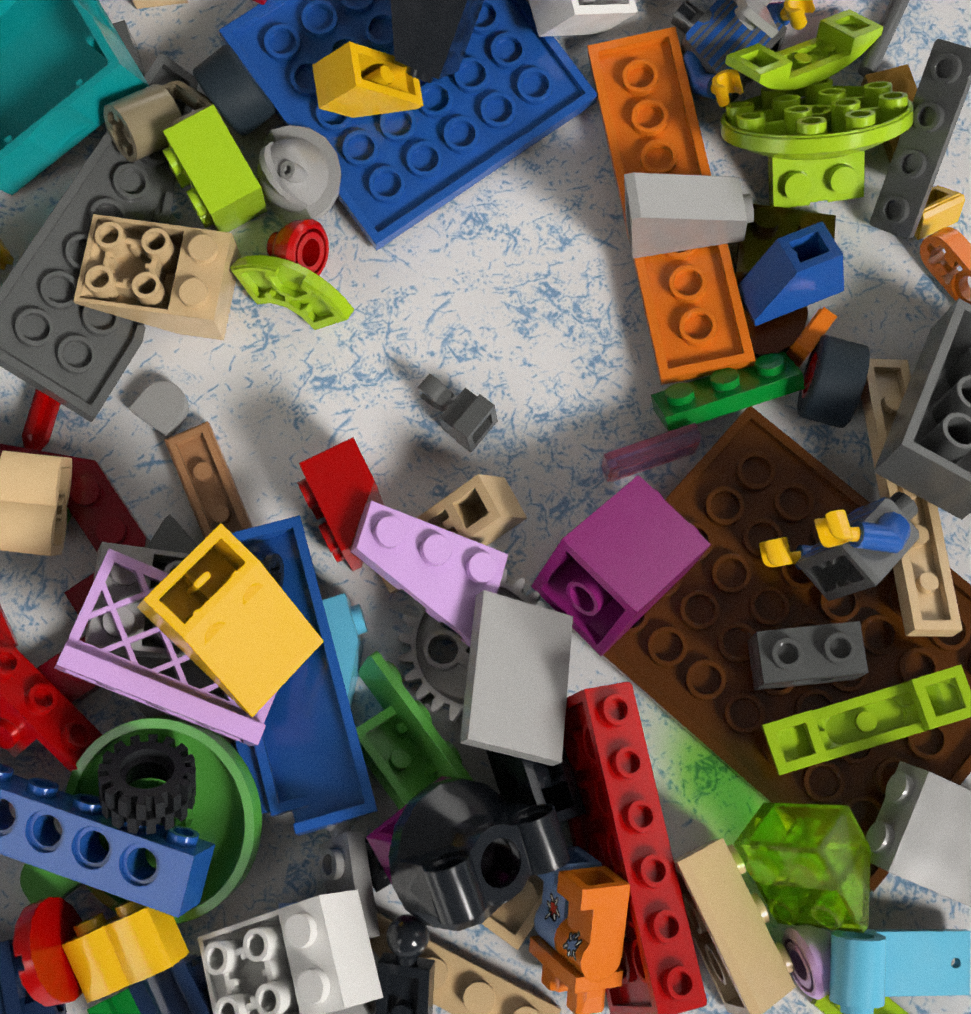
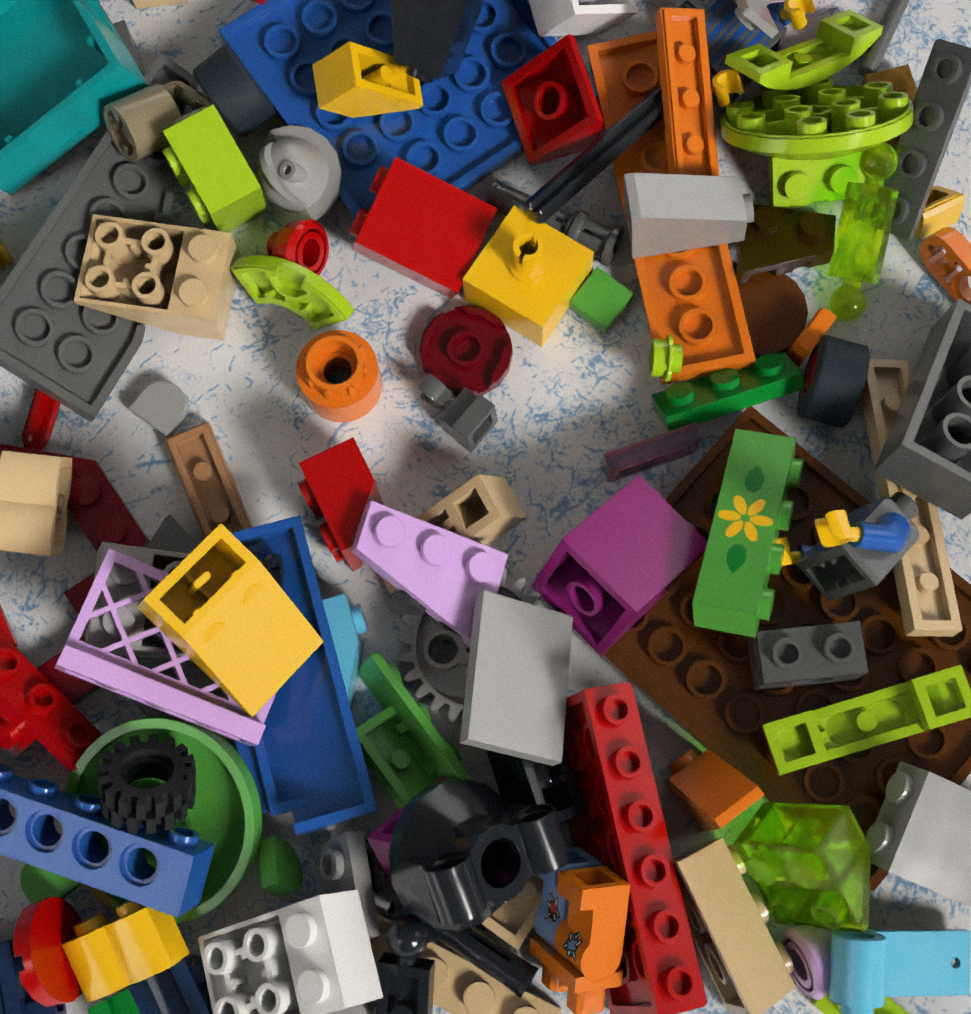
(279, 866): none -> bright green tile
(335, 352): none -> orange piece
(422, 227): none -> red brick
(467, 350): none -> dark red tile
(482, 952): none -> black pin
(528, 275): none -> yellow brick
(554, 103): none -> red slope
(578, 226): none -> dark grey pin
(595, 158): none -> black axle
(601, 300): none -> bright green tile
(665, 358): none -> lime plate
(686, 91): none -> orange tile
(710, 789): none -> orange slope
(745, 534): none -> bright green brick
(793, 274): blue slope -> none
(863, 232): none -> clear neon green plate

